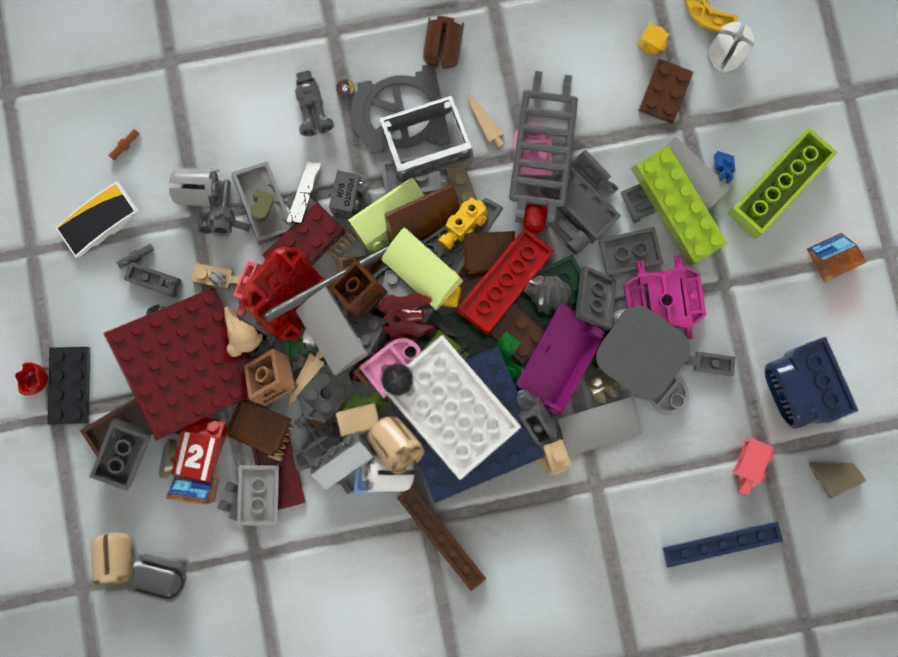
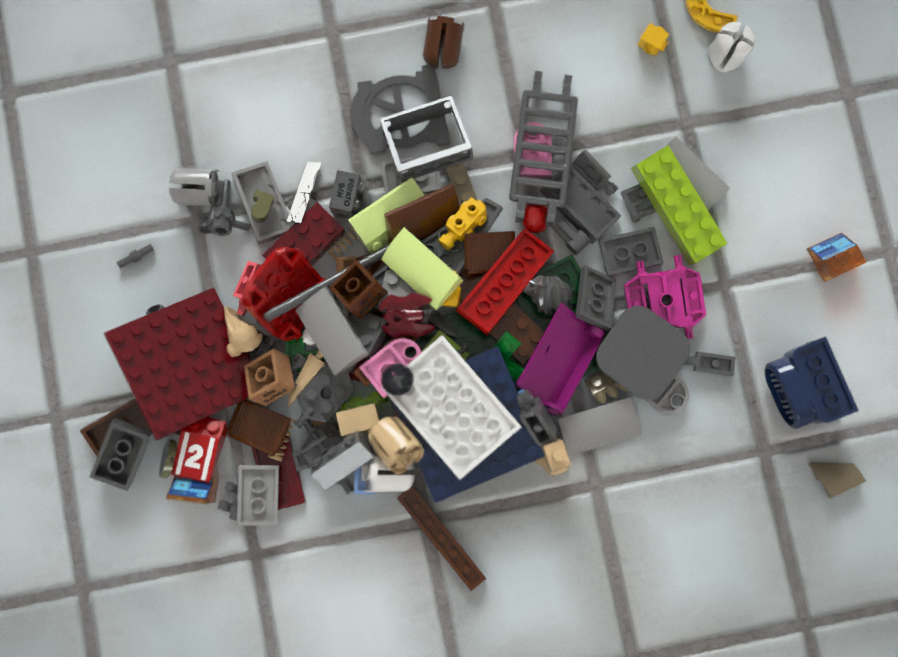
(31, 379): red hair -> none
(68, 385): black plate -> none
(97, 219): black slope -> none
(112, 558): tan cylinder -> none
(124, 144): dark orange bar -> none
(152, 279): dark grey plate -> none
(158, 578): dark grey cylinder -> none
(202, 272): tan plate -> none
(217, 278): light grey plate -> none
(309, 96): dark grey piece -> none
(345, 89): tile -> none
(488, 127): tan bar -> none
(665, 91): reddish brown plate -> none
(722, 544): dark blue plate -> none
(725, 164): blue plate -> none
(752, 464): coral hinge -> none
(782, 183): lime brick -> none

